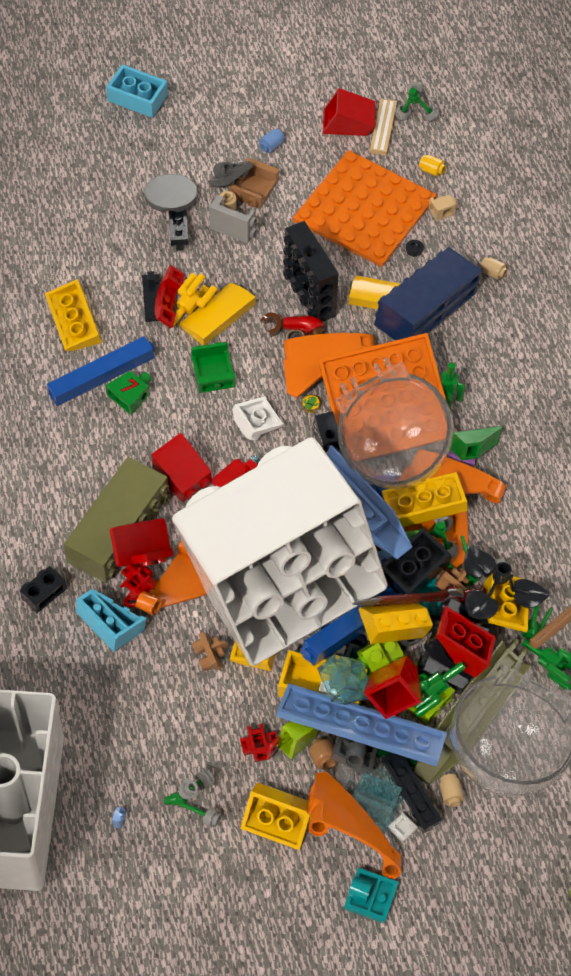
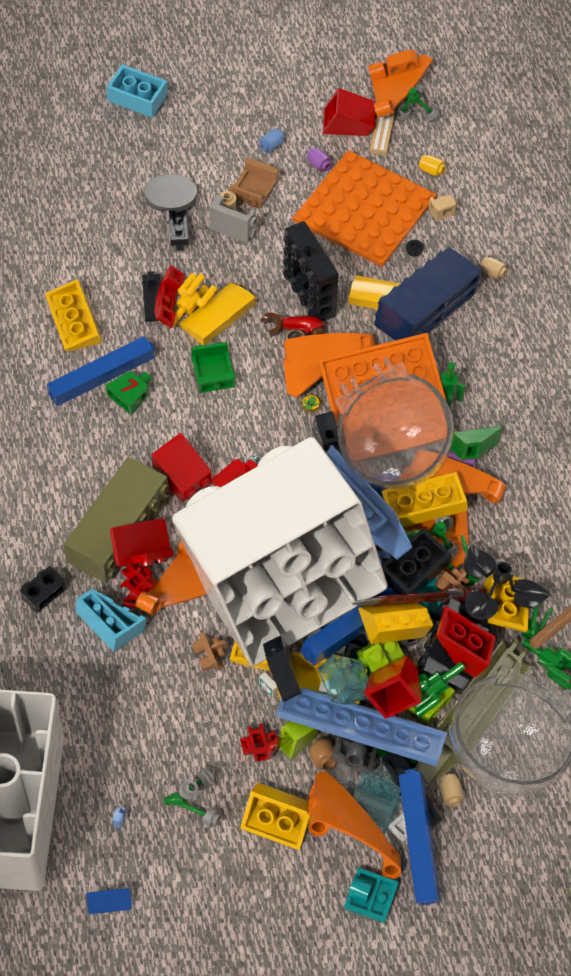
(109, 901): none -> blue slope
(232, 172): dark grey plate -> none
(256, 418): white slope -> none
(268, 684): none -> white tile
(282, 667): none -> black slope
(319, 159): none -> medium lavender brick
(396, 78): none -> orange panel
(419, 837): none -> blue brick

